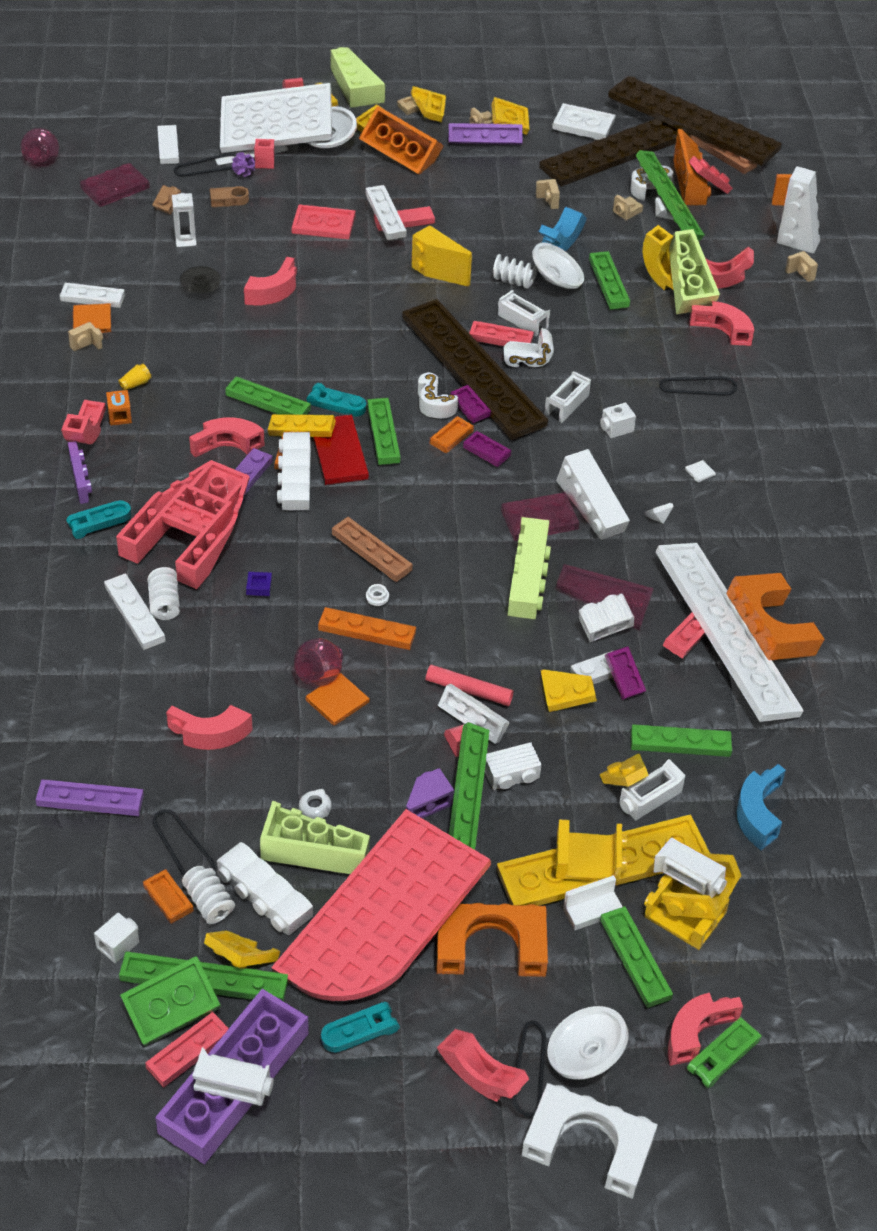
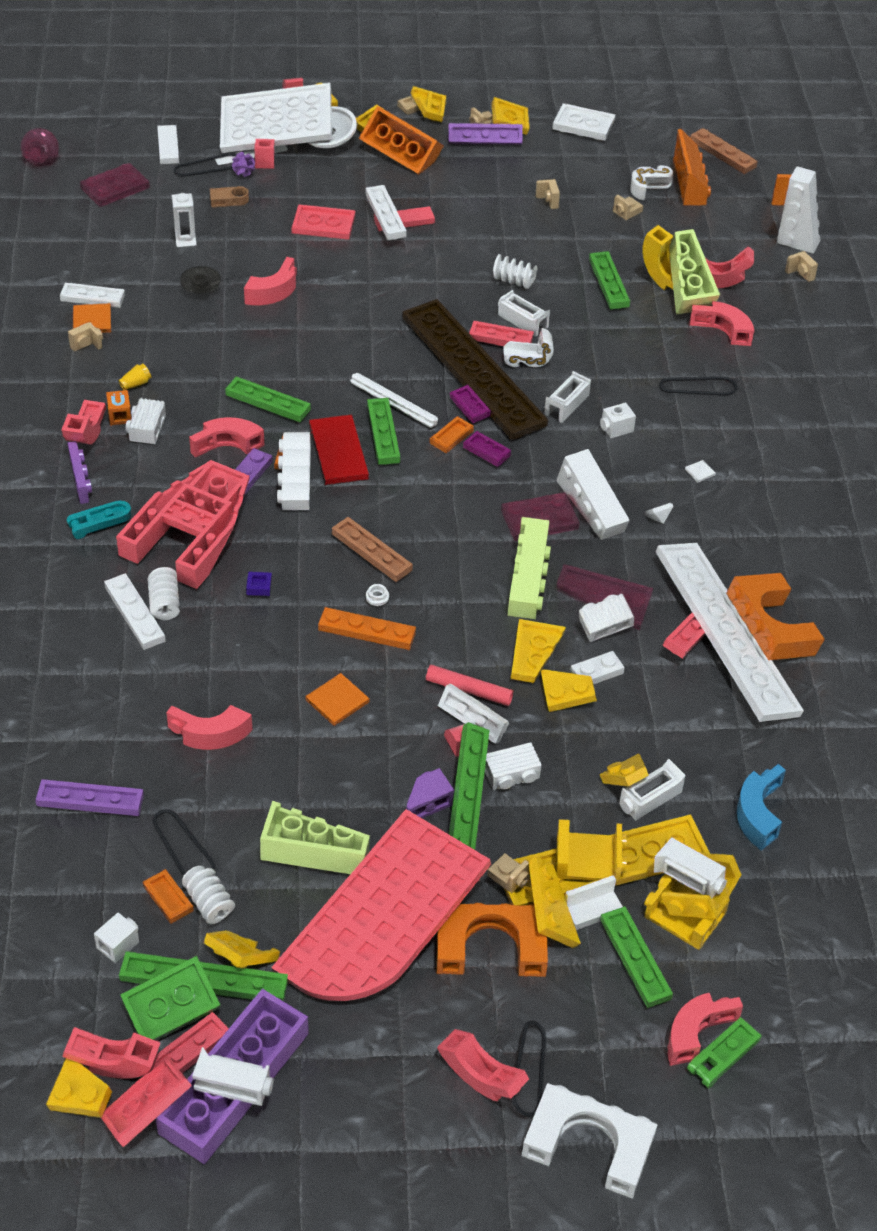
(78, 1091): none -> yellow wing
(112, 1057): none -> coral arch
(145, 1101): none -> coral tile
(146, 421): none -> white brick
(164, 199): medium nougat bracket -> none
(264, 888): white brick -> none
(315, 424): yellow plate -> none
(318, 662): clear pink brick -> none
(321, 811): white piece -> none
(336, 401): teal plate -> none
(355, 79): yellowish green wedge -> none
(358, 1028): teal plate -> none
(395, 400): none -> white axle
(431, 404): white animal -> none
(440, 257): yellow slope -> none
(509, 873): none -> tan bracket
(533, 648): none -> yellow wing
(550, 904): none -> yellow wing
(557, 266): white dish -> none
(566, 229): dark azure arch -> none
(587, 1042): white dish -> none
(609, 152): dark brown plate -> none
(625, 673): magenta plate -> none
(661, 210): white slope -> none
(668, 193): bright green plate -> none
(681, 740): bright green plate -> none
(695, 120): dark brown plate -> none
(711, 174): coral plate -> none

